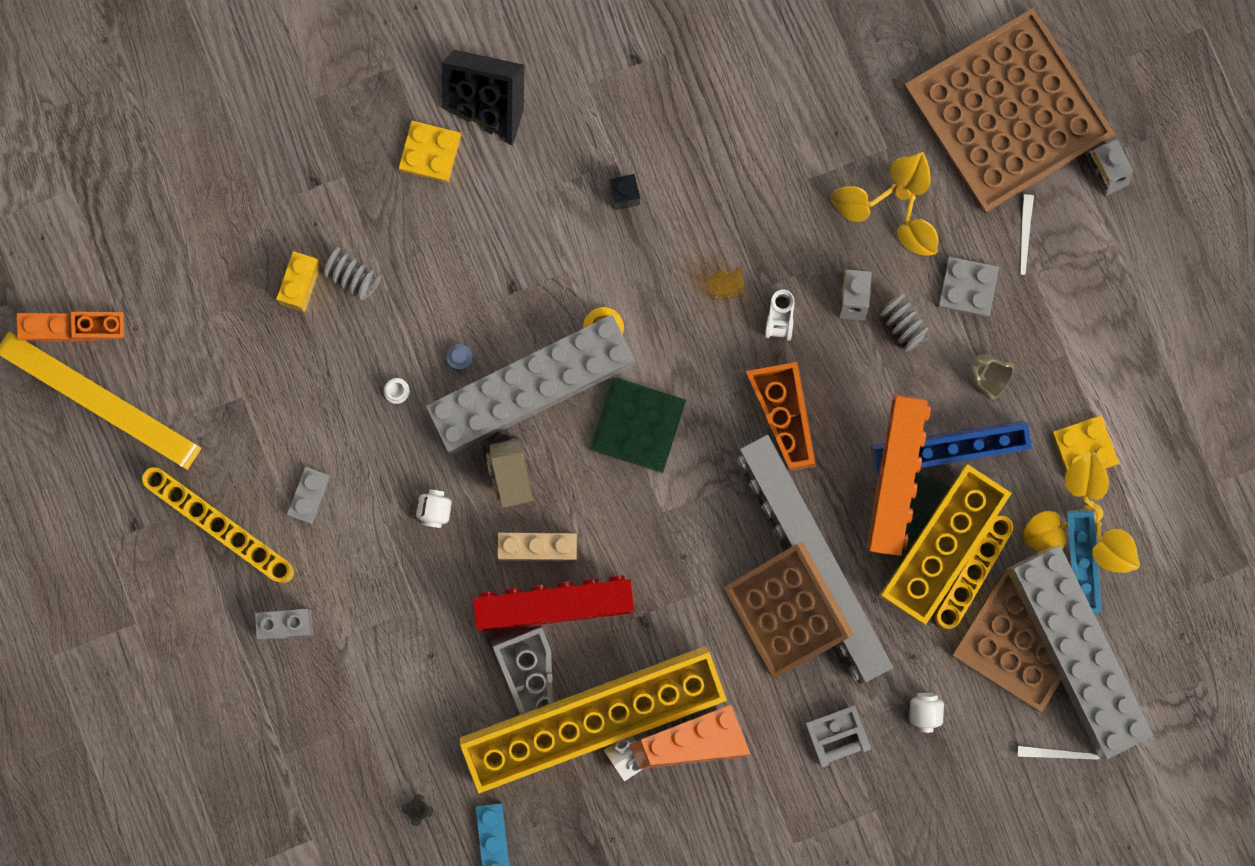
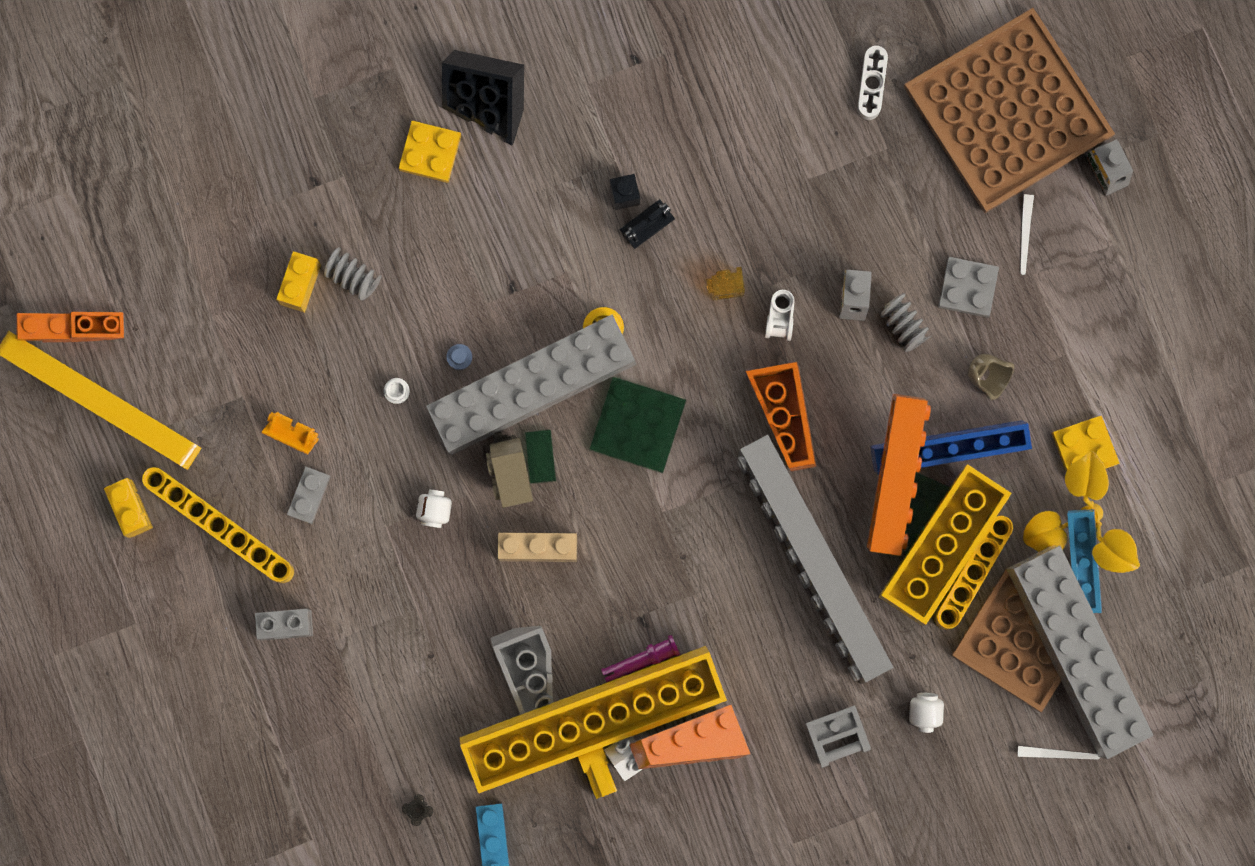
(128, 508): none -> yellow brick
(299, 437): none -> light orange hinge
(540, 456): none -> clear green tile
(554, 605): red brick -> none
(596, 767): none -> yellow piece
(647, 223): none -> black hinge
(653, 655): none -> magenta pin
(788, 610): medium nougat plate -> none
(868, 64): none -> white beam
(911, 179): yellow plant -> none

